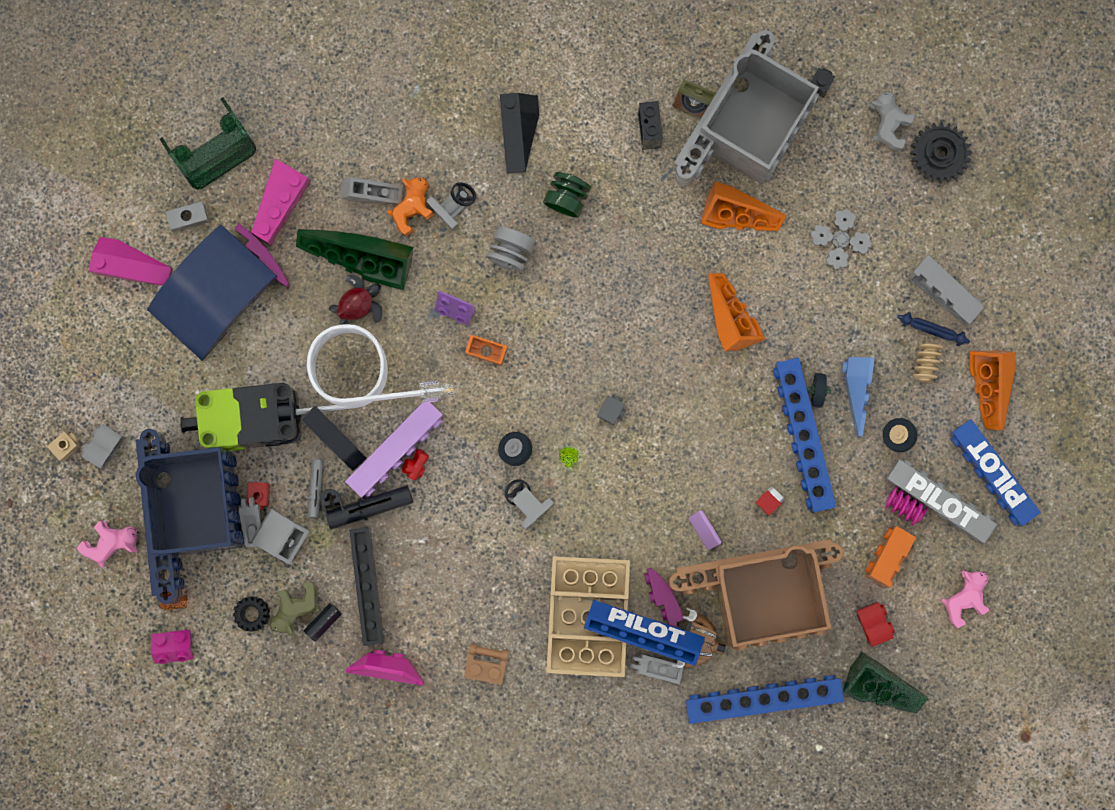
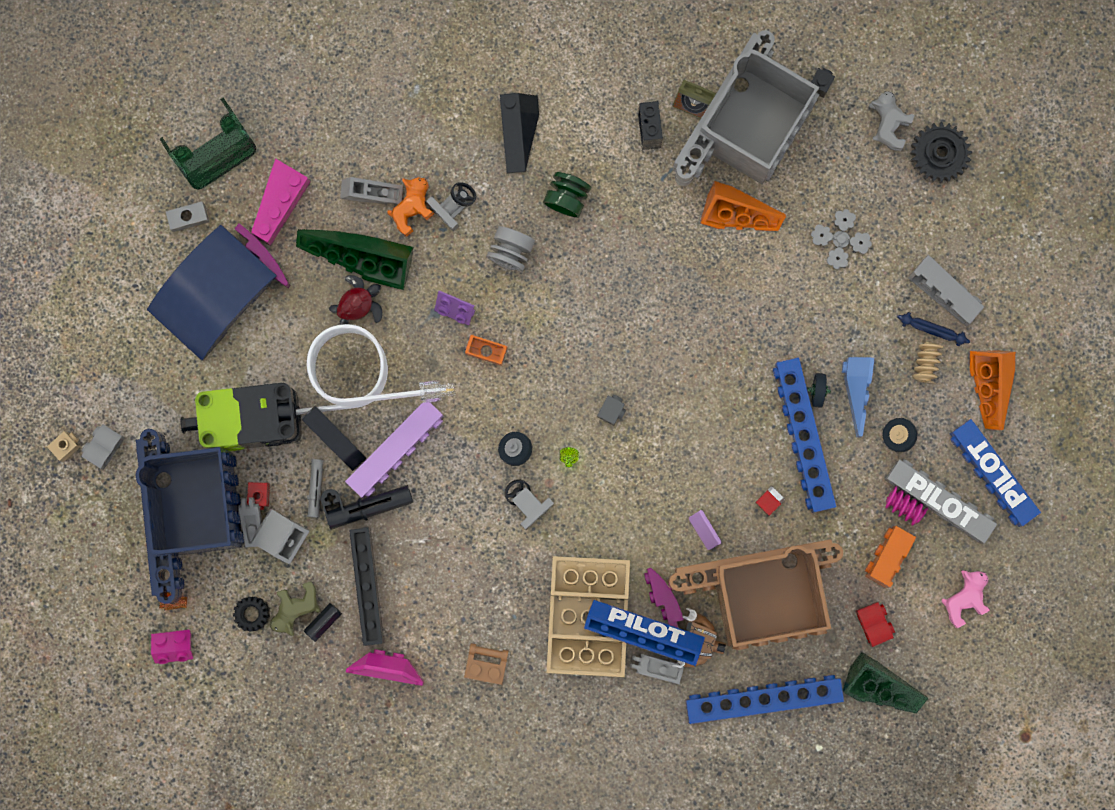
(109, 542): bright pink animal -> none
(122, 261): dark pink wedge -> none
(414, 468): red plate -> none
(733, 323): orange wedge -> none

